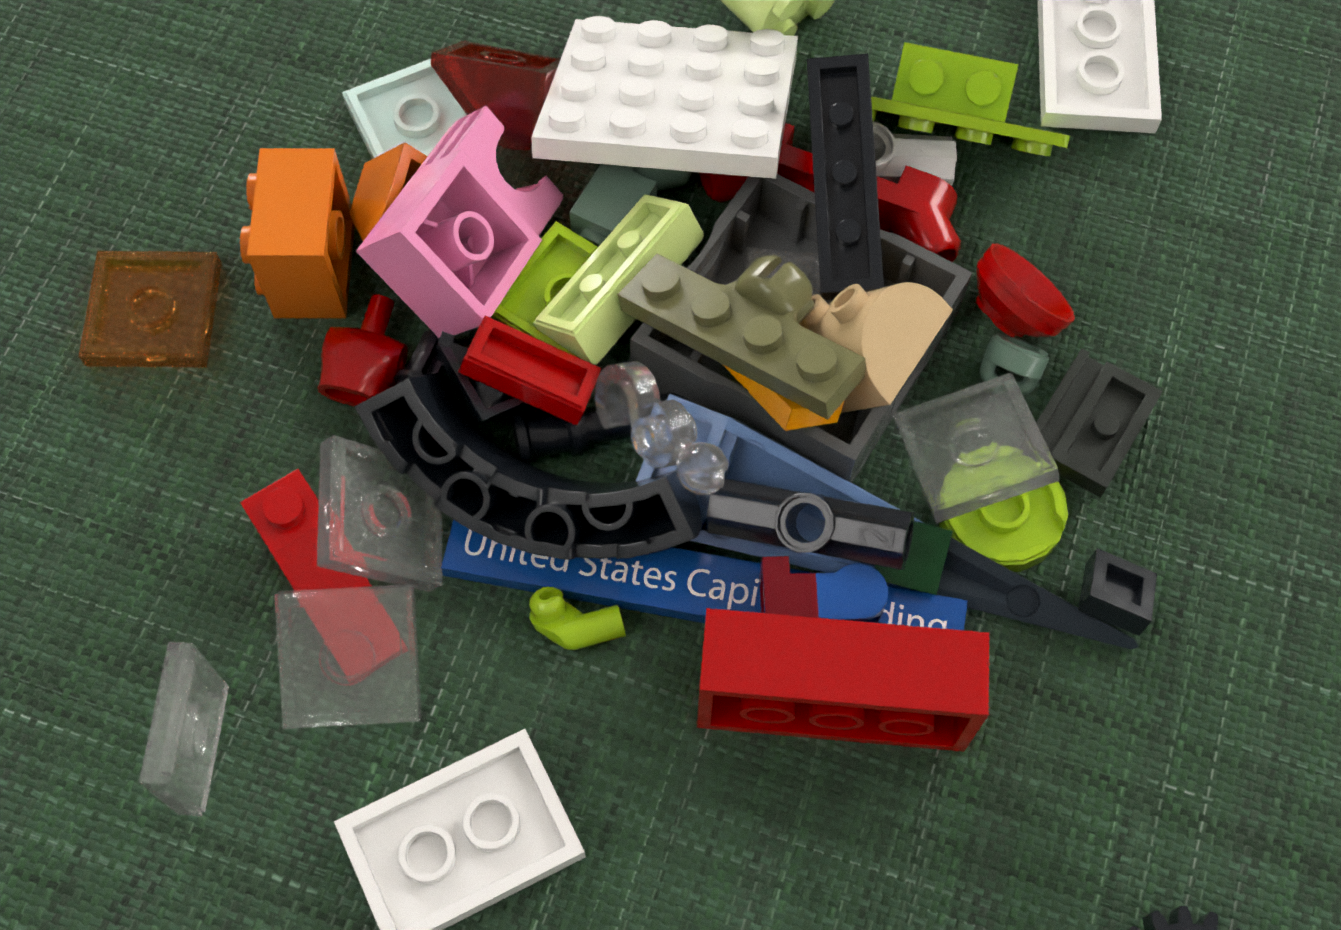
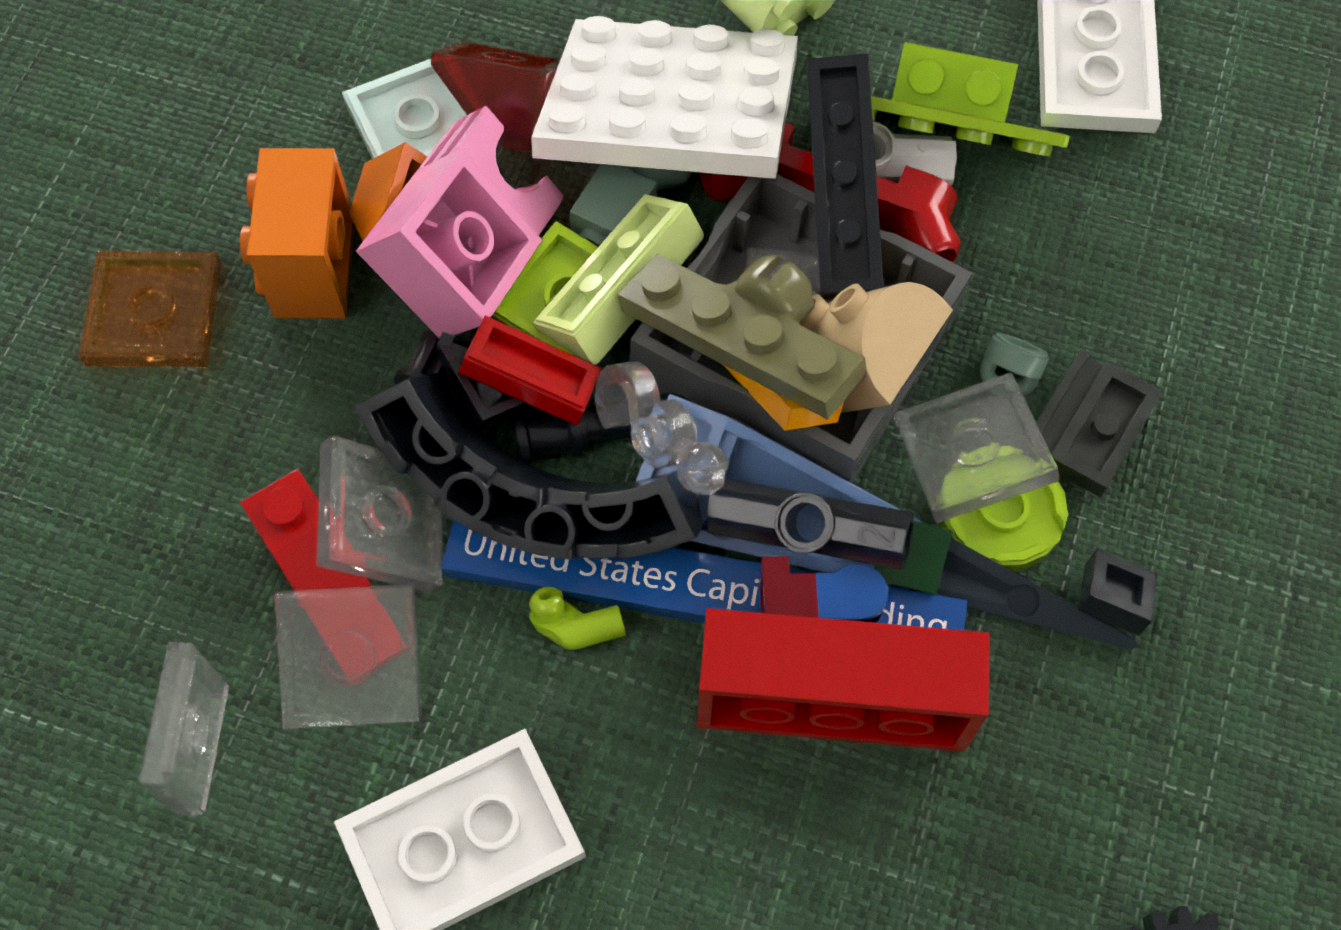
(363, 359): red piece -> none
(1019, 295): red piece -> none

